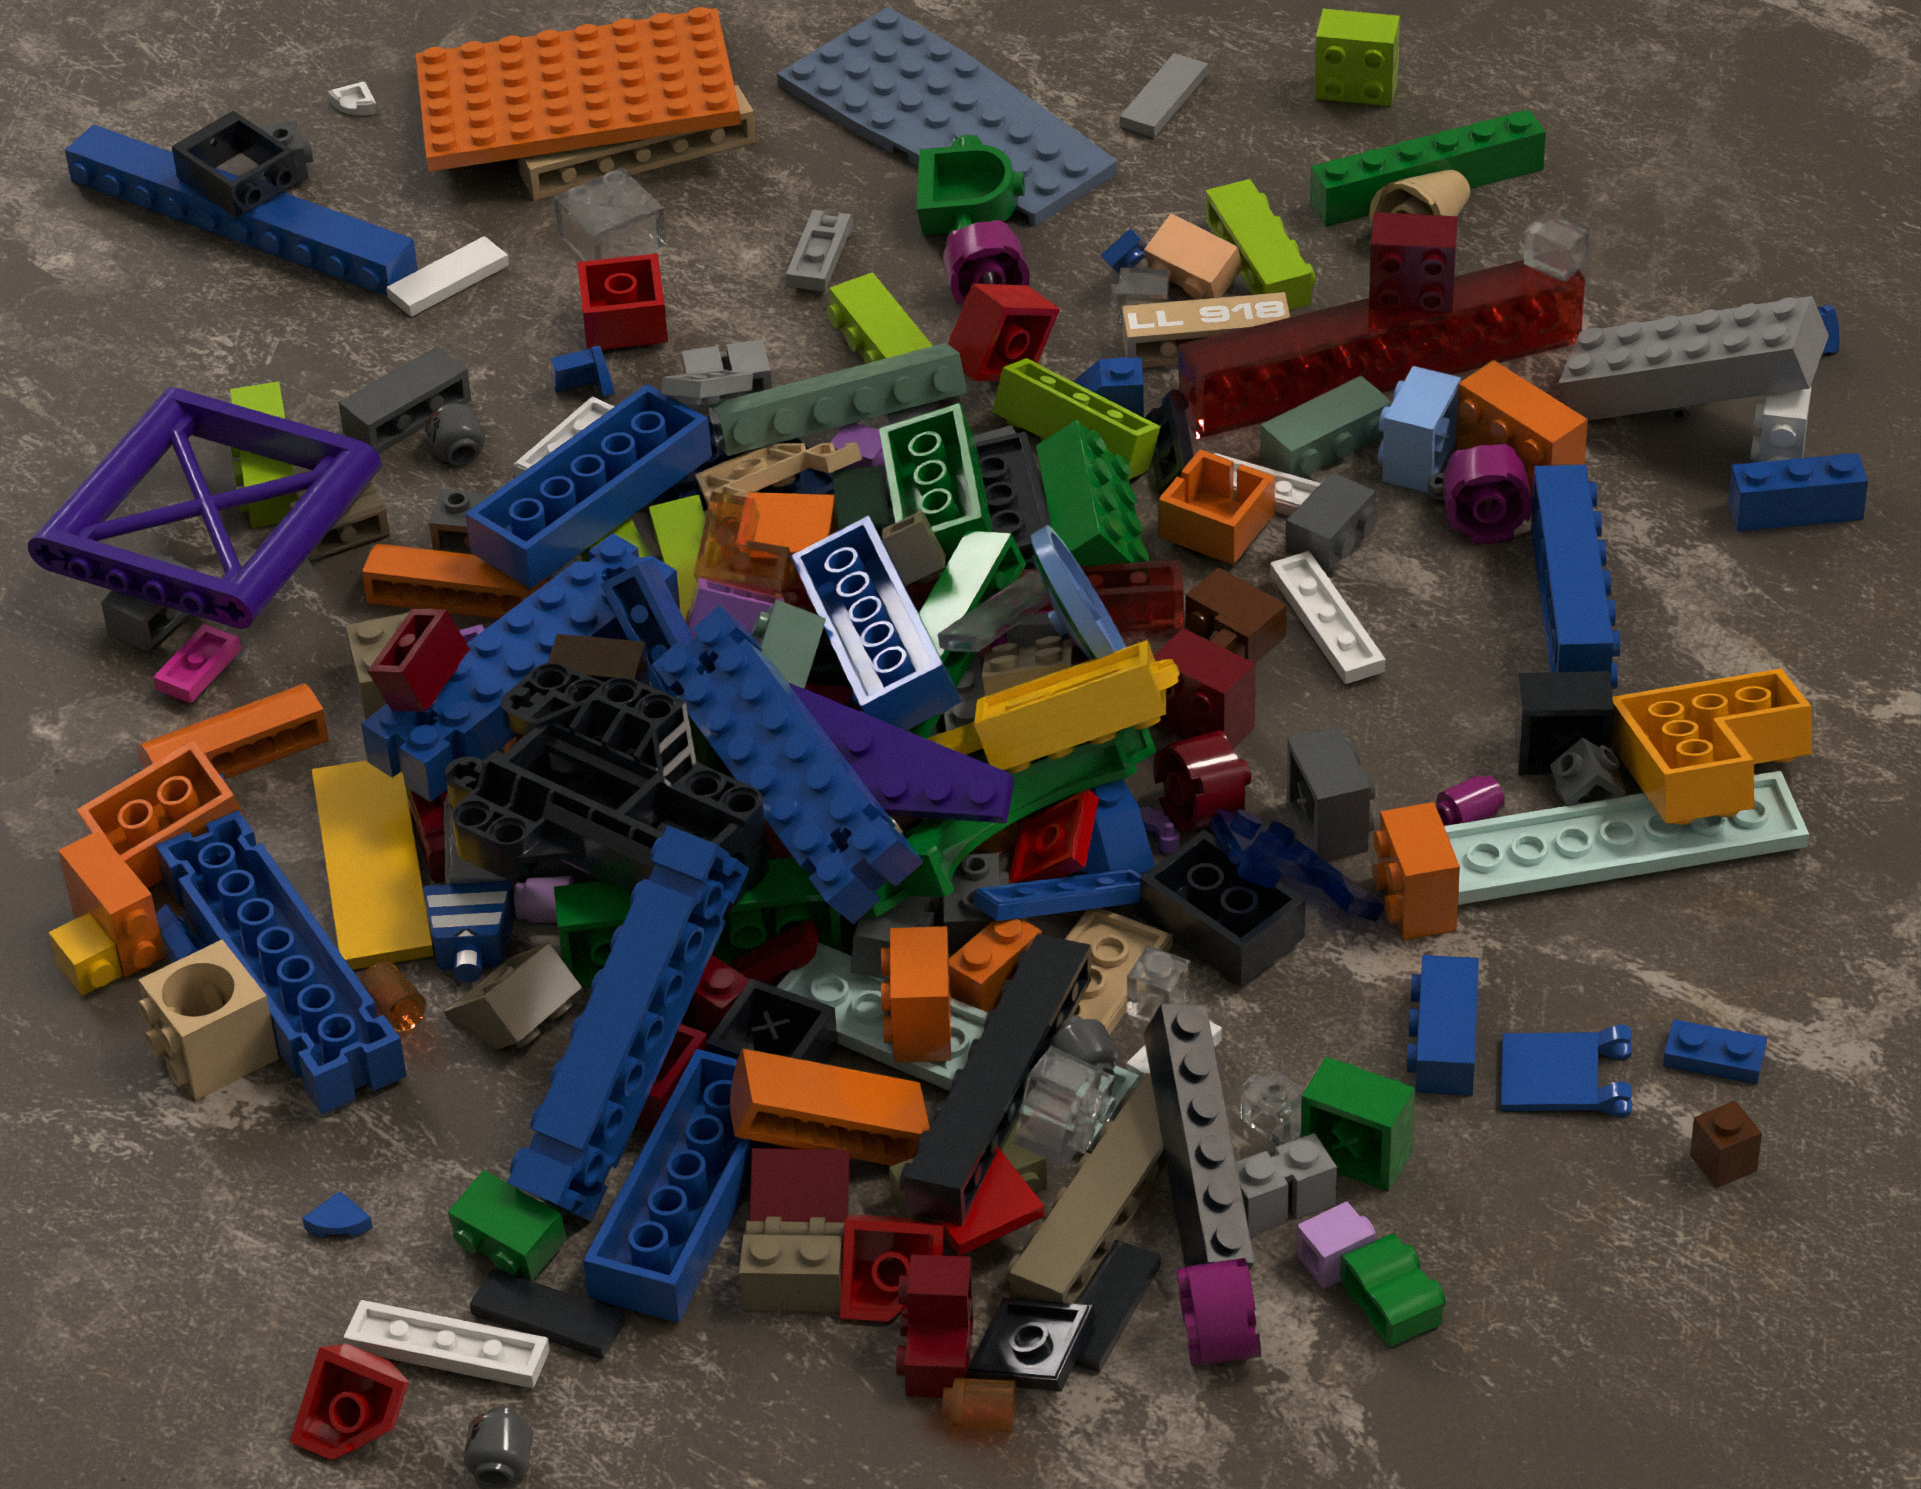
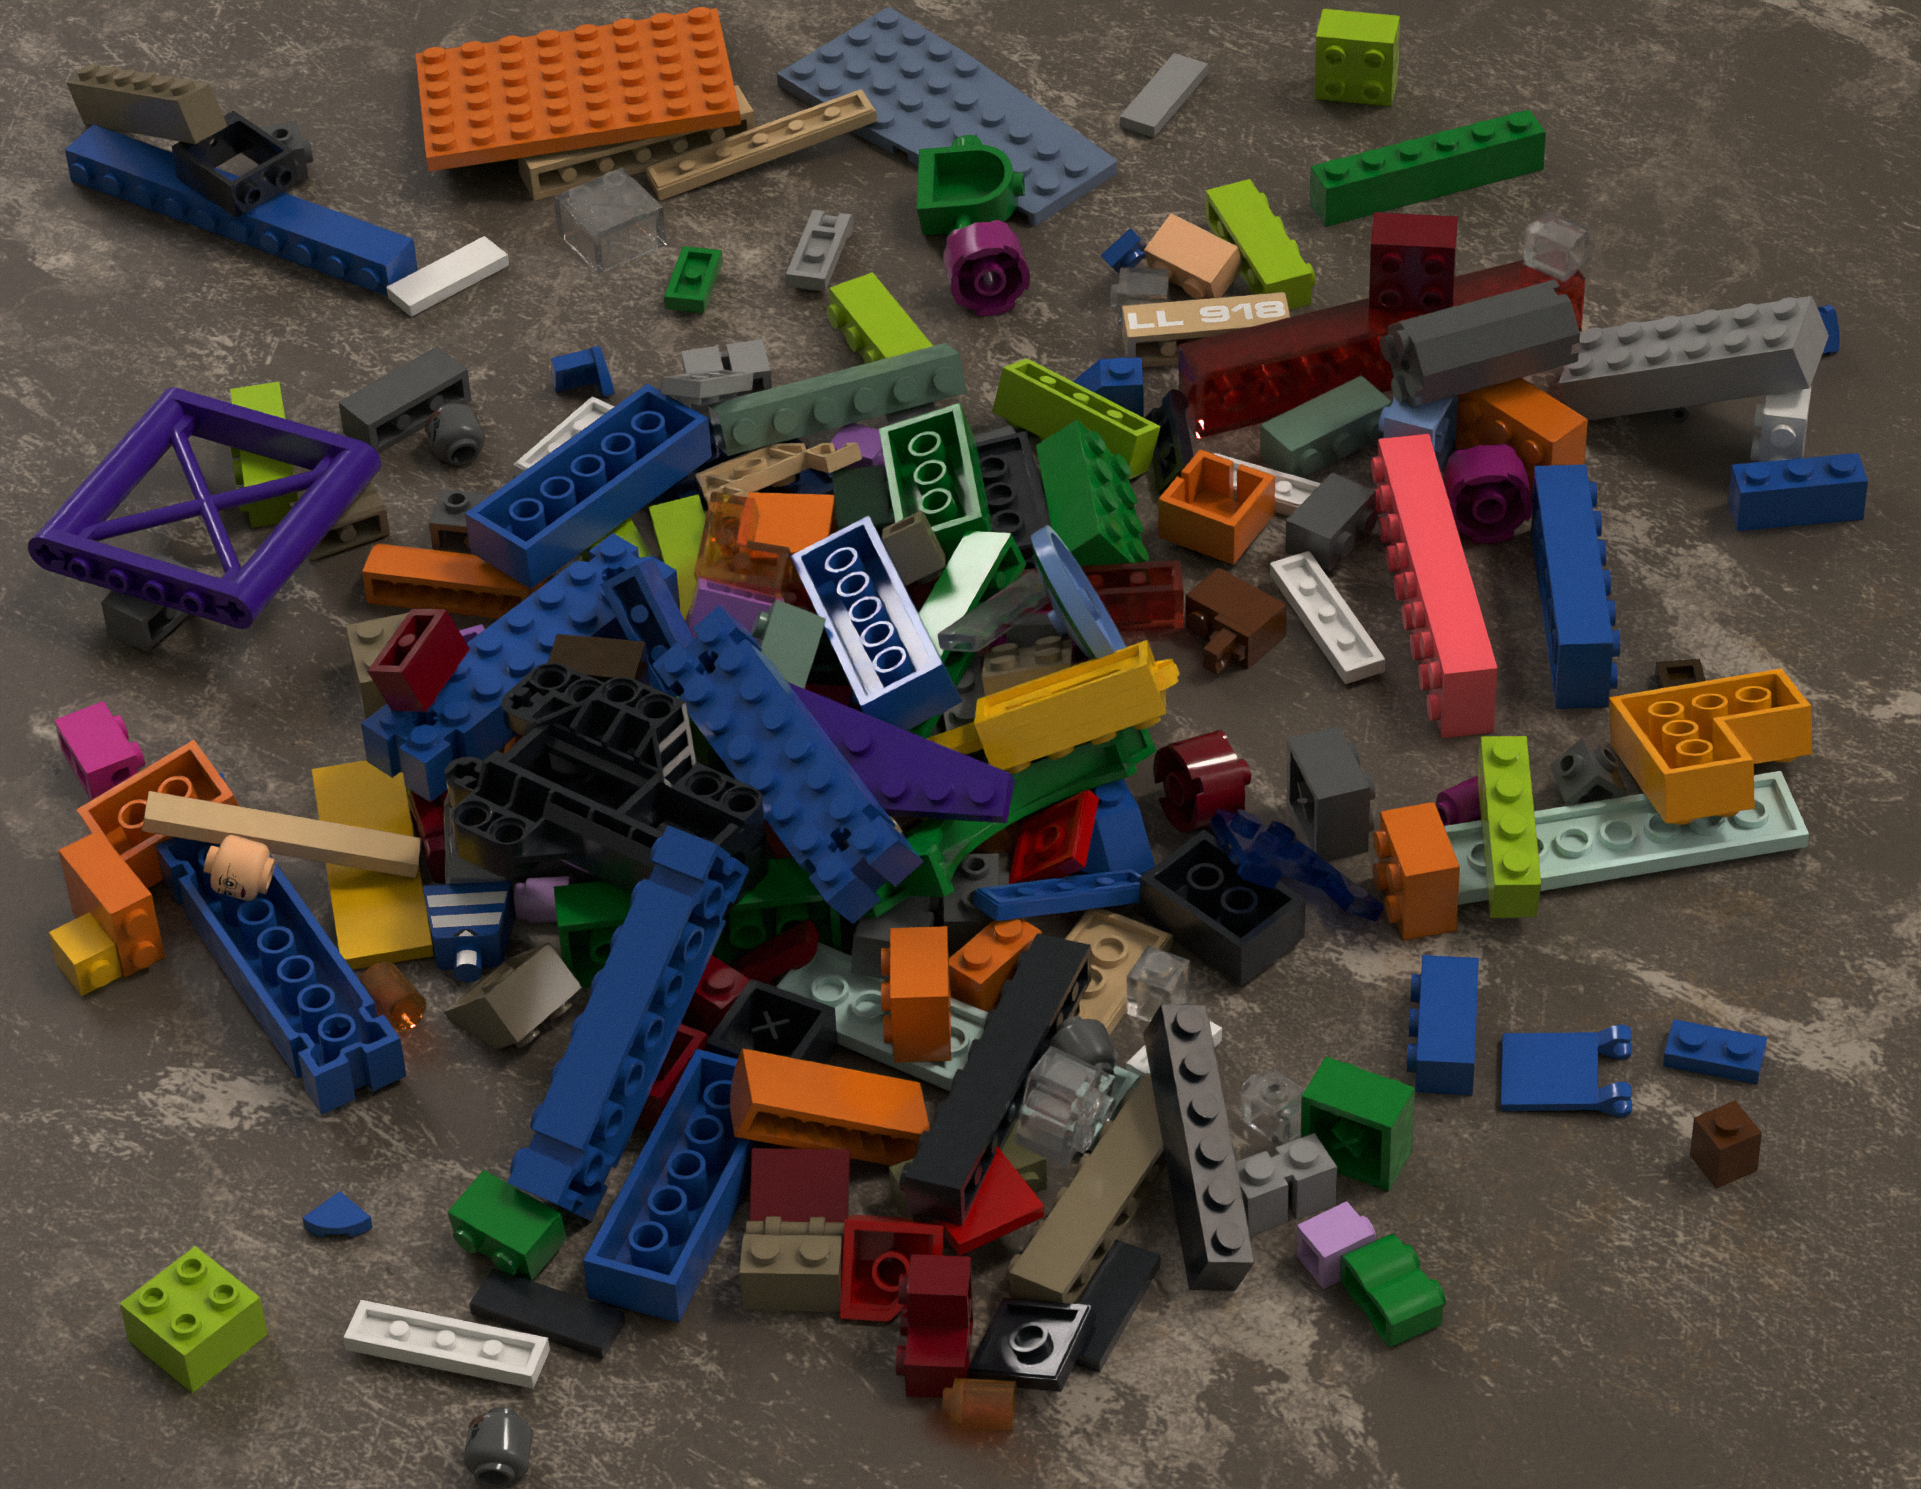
(98, 748): none -> dark pink brick
(146, 103): none -> dark tan brick
(178, 934): blue plate -> none
(193, 1319): none -> lime brick
(197, 663): dark pink plate -> none
(207, 1020): tan brick -> none
(240, 868): none -> light nougat head
(250, 733): orange brick -> none
(283, 834): none -> tan tile
(348, 1401): red slope -> none
(353, 100): white tile -> none
(622, 301): red brick -> none
(693, 279): none -> green plate
(760, 144): none -> tan tile
(1001, 328): red brick -> none
(1156, 822): medium lavender piece -> none
(1212, 689): dark red brick -> none
(1218, 1312): magenta brick -> none
(1428, 194): tan cone -> none
(1435, 587): none -> coral brick
(1480, 344): none -> dark grey brick
(1508, 827): none -> lime brick
(1557, 712): black brick -> none
(1678, 673): none -> dark brown tile

